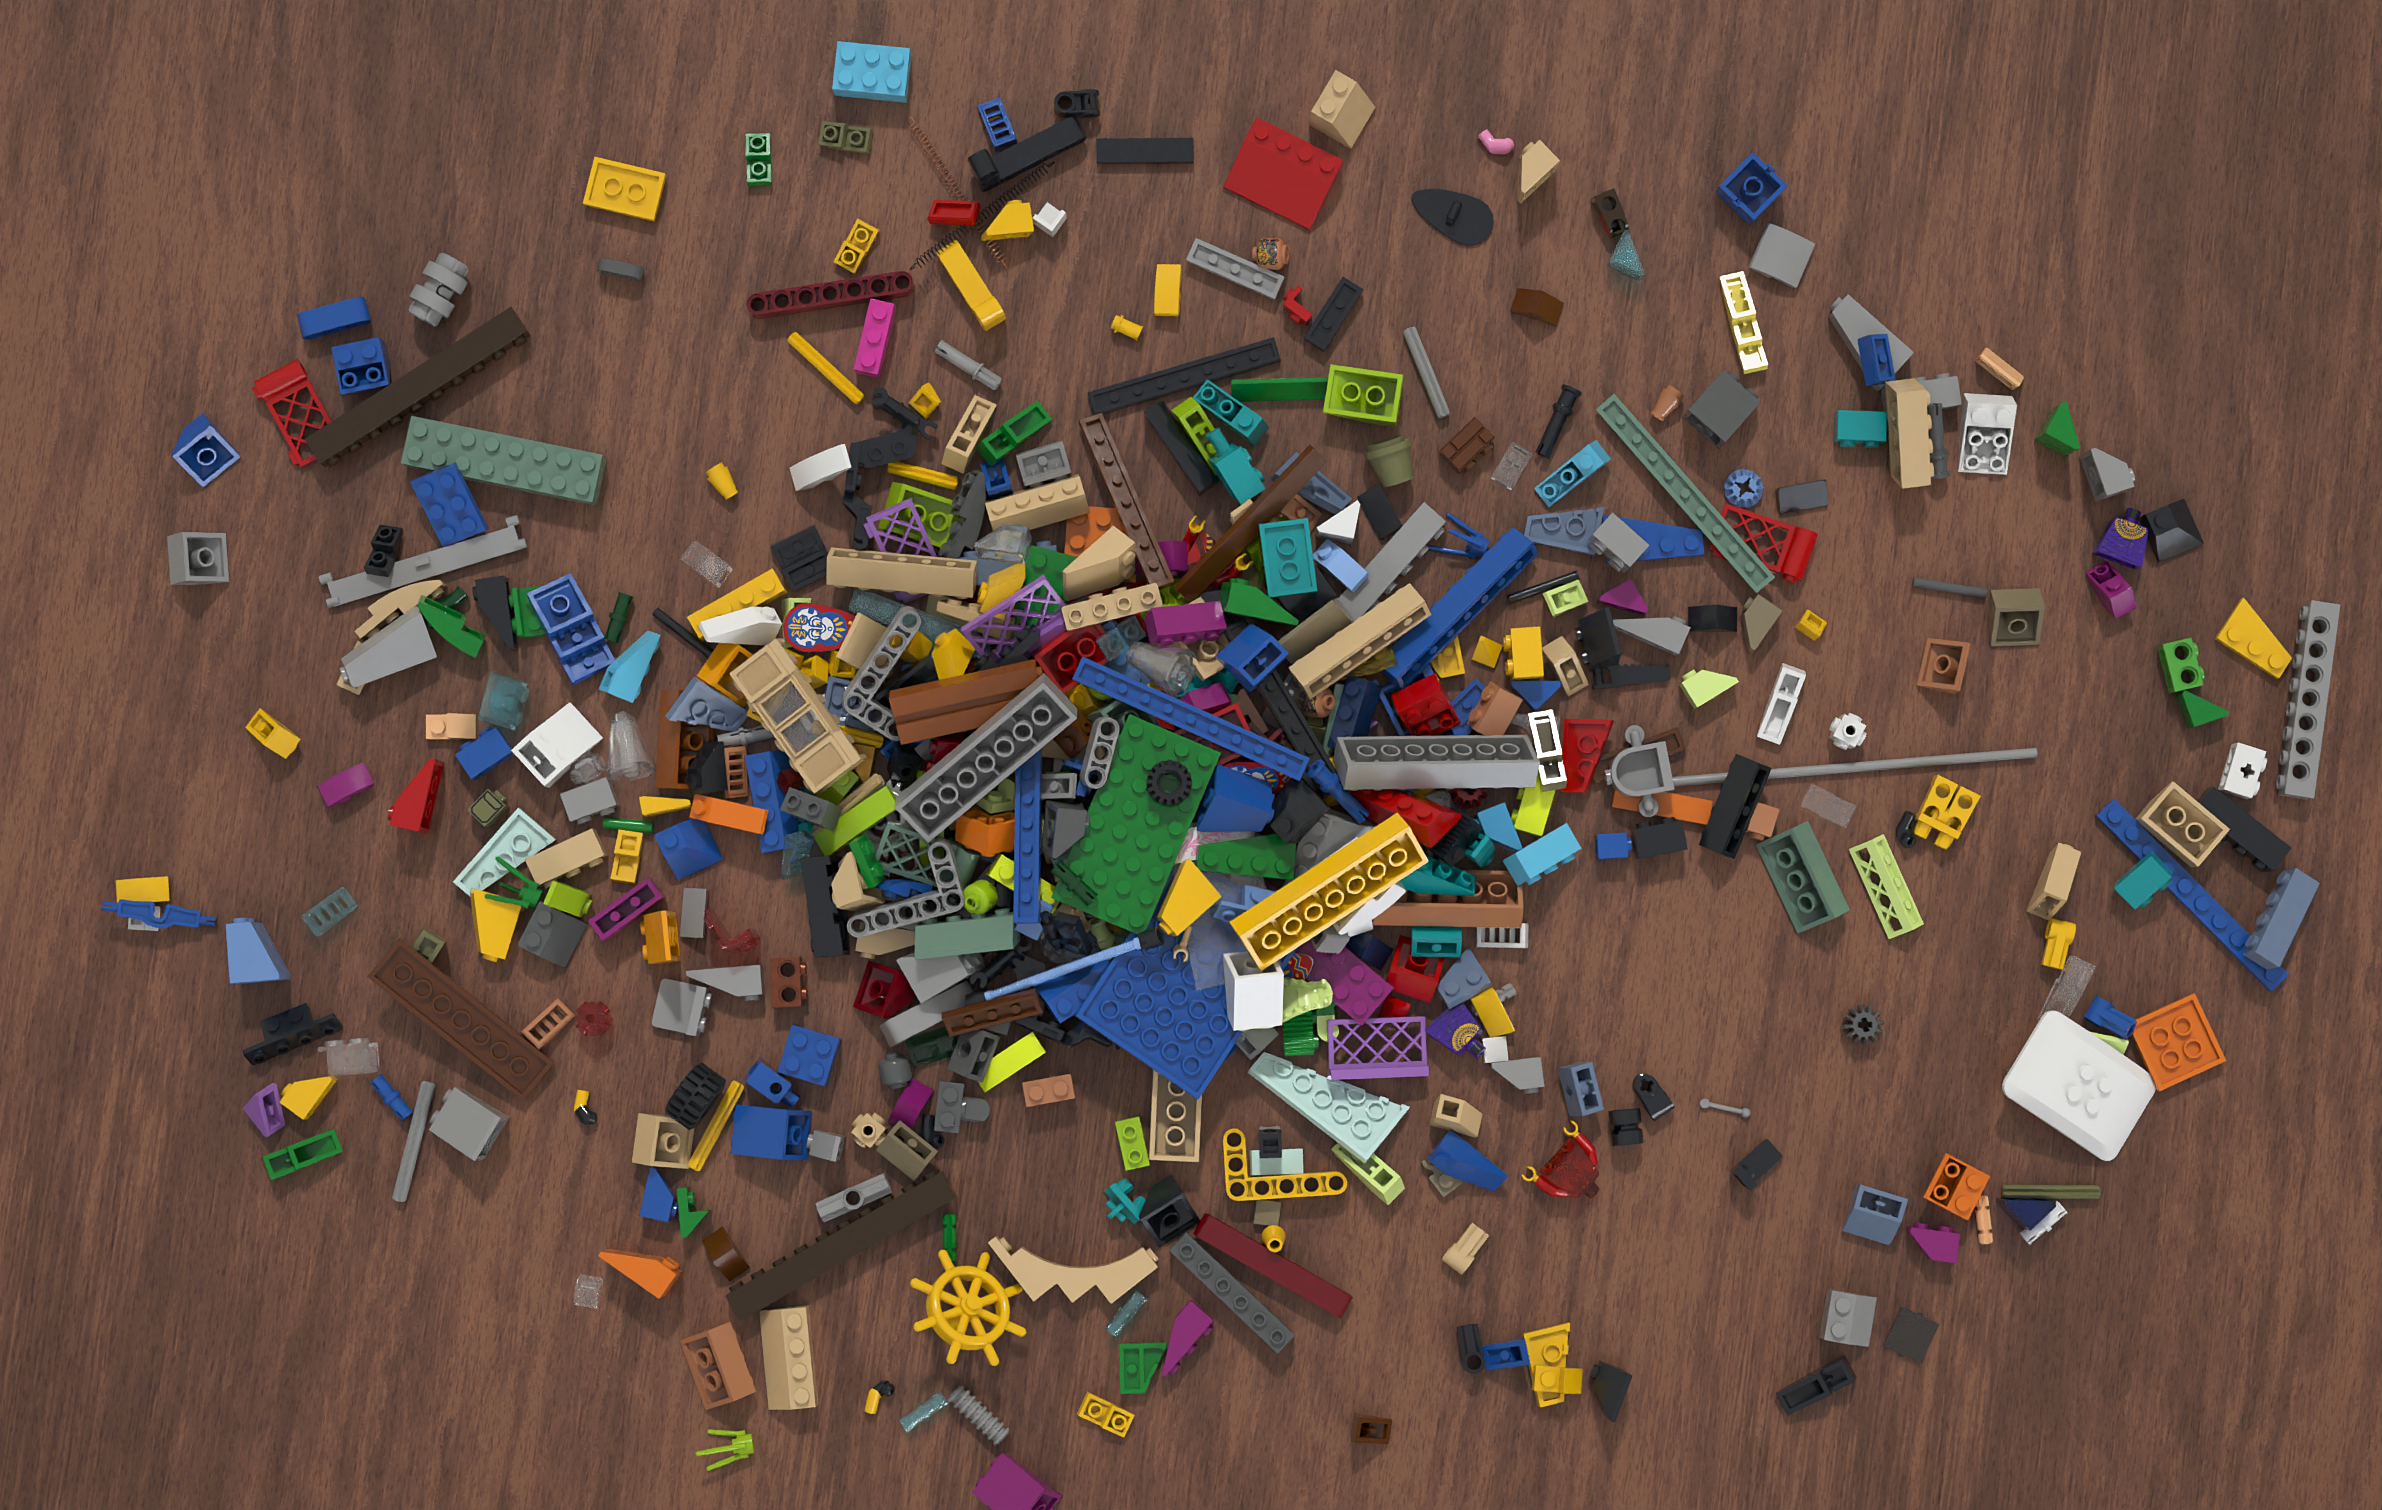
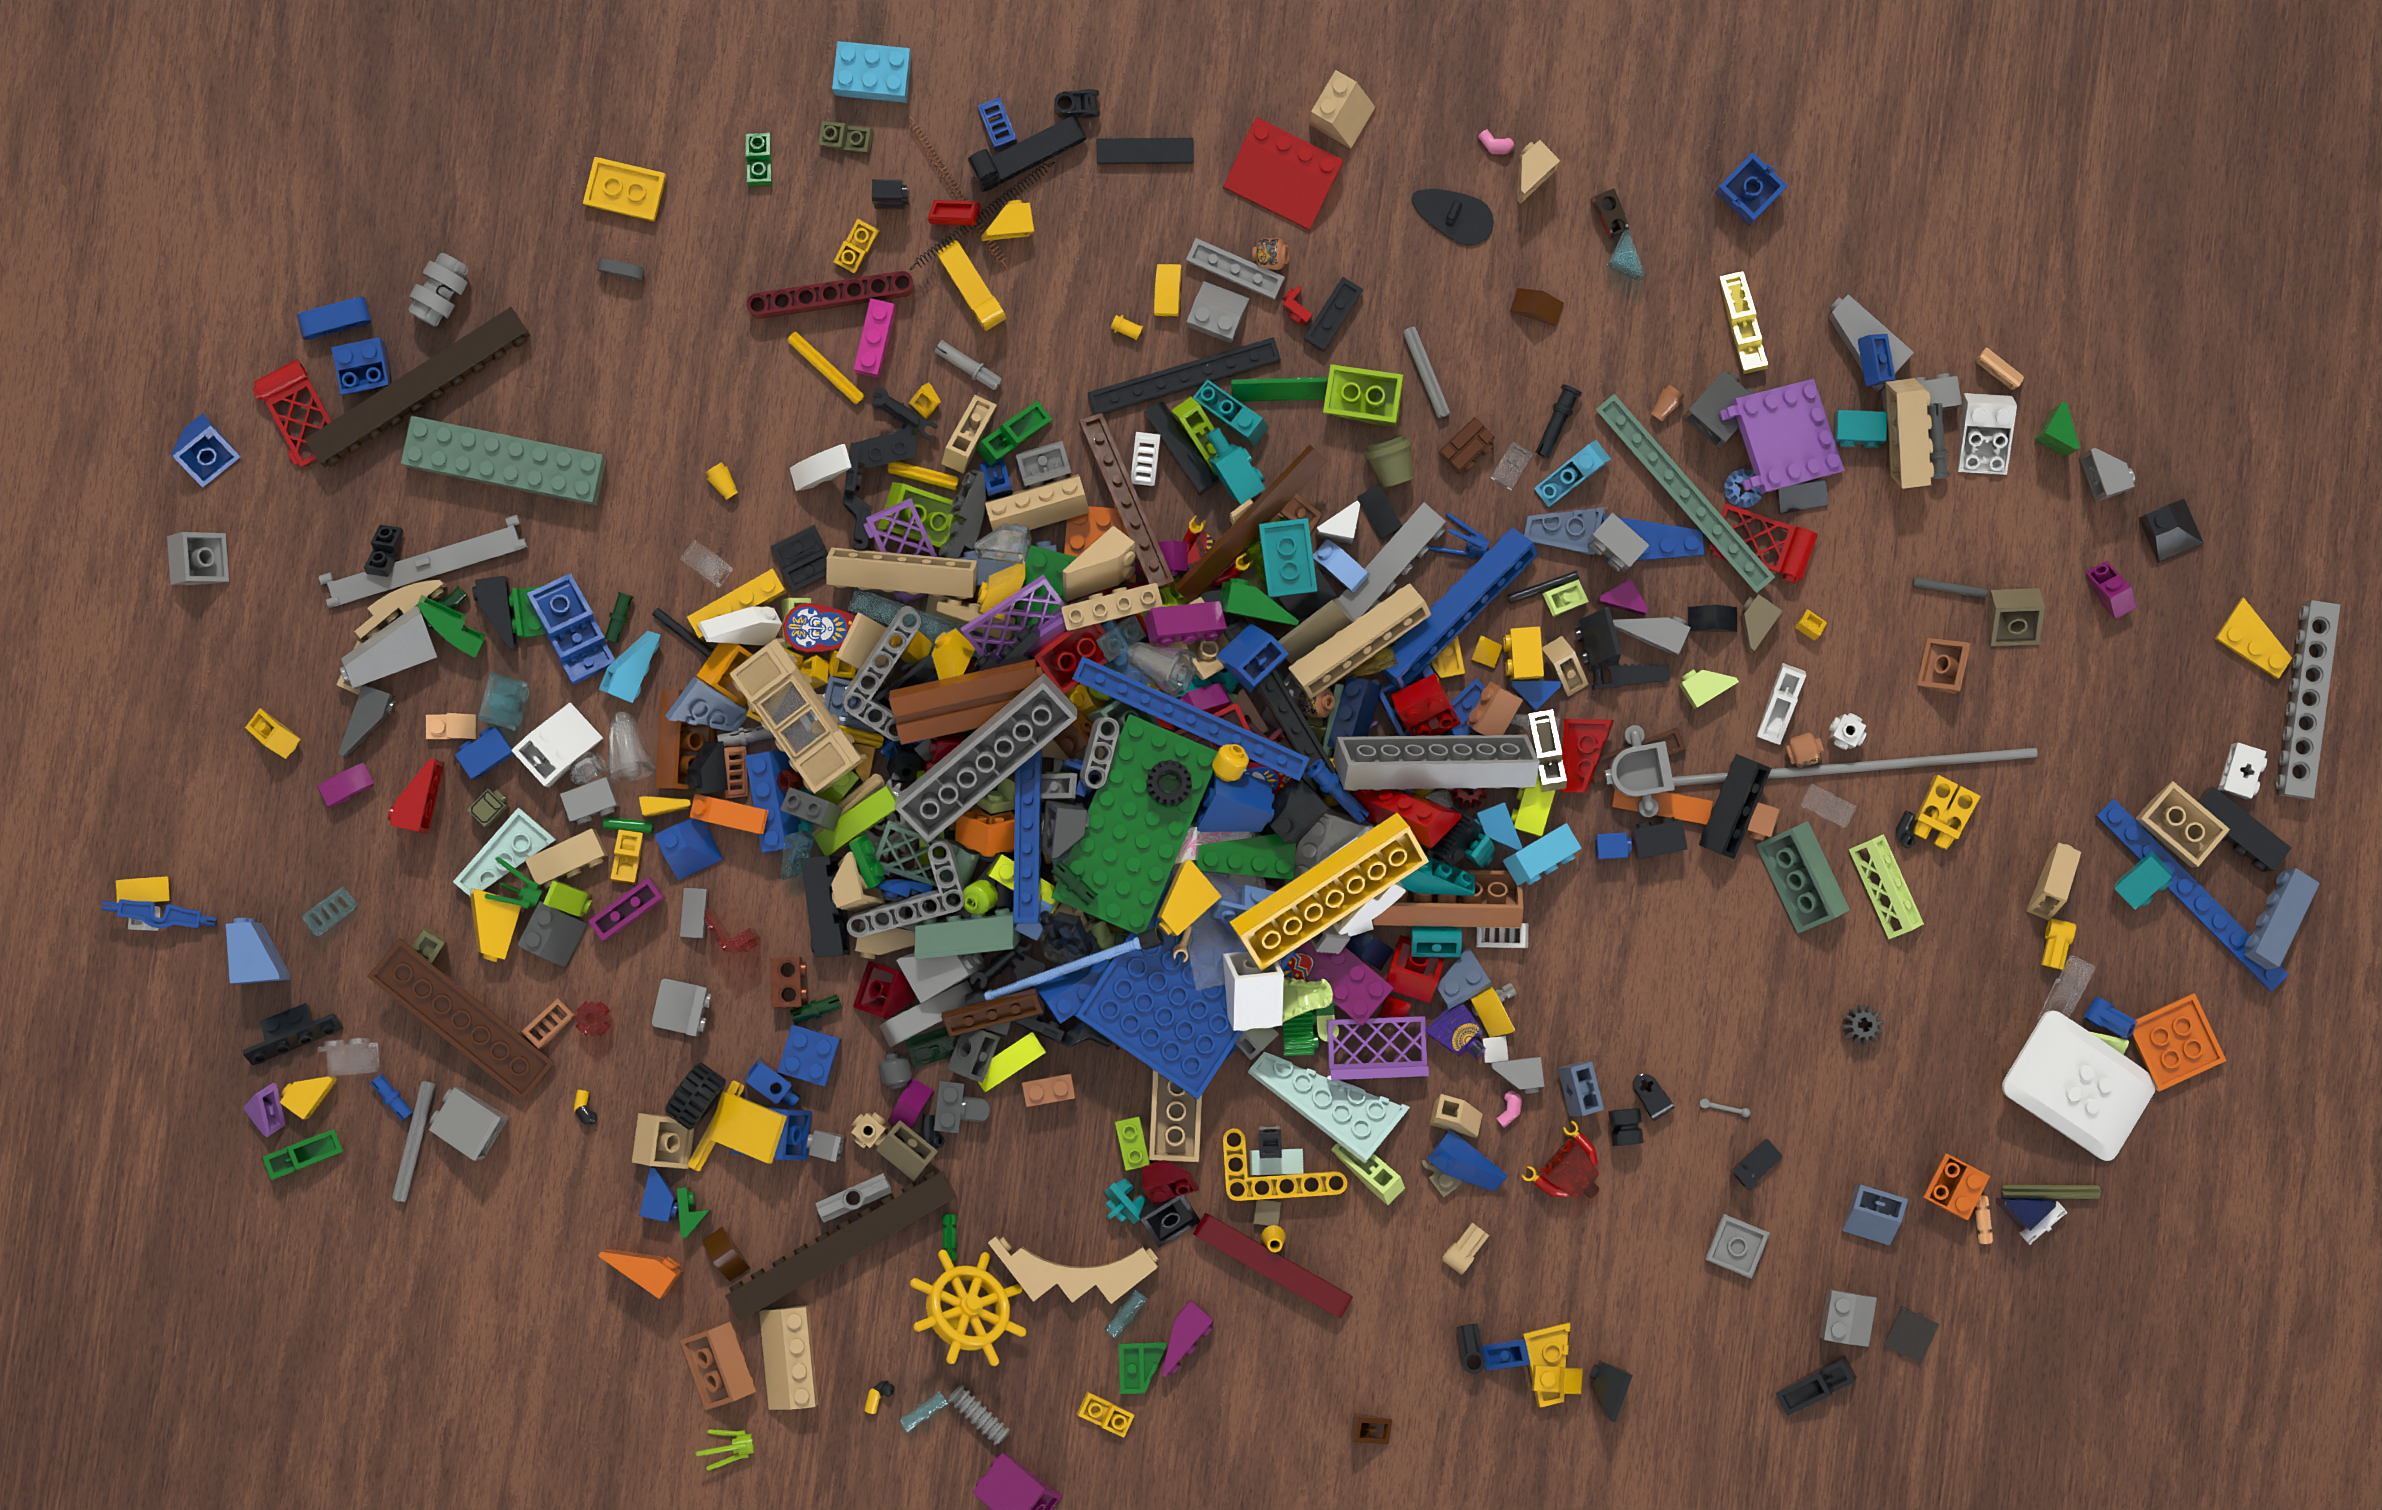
(368, 715): none -> dark grey slope
(449, 504): blue plate -> none
(588, 1291): clear slope -> none
(661, 937): light orange slope -> none
(739, 980): light grey slope -> none
(747, 1127): none -> yellow tile
(815, 1009): none -> dark green pin
(889, 194): none -> black brick
(1050, 219): white panel -> none
(1144, 473): none -> white slope
(1166, 1181): none -> dark red slope
(1217, 312): none -> light grey slope
(1230, 762): none -> yellow head
(1231, 1292): dark grey brick -> none
(1320, 490): sand blue wing -> none
(1513, 1108): none -> bright pink arm
(1737, 1246): none -> light grey plate
(1781, 255): light grey slope -> none
(1785, 436): none -> medium lavender plate
(1804, 750): none -> nougat head
(1935, 1244): magenta slope -> none
(2123, 540): dark purple torso -> none
(2173, 666): bright green brick -> none
(2197, 710): green slope -> none

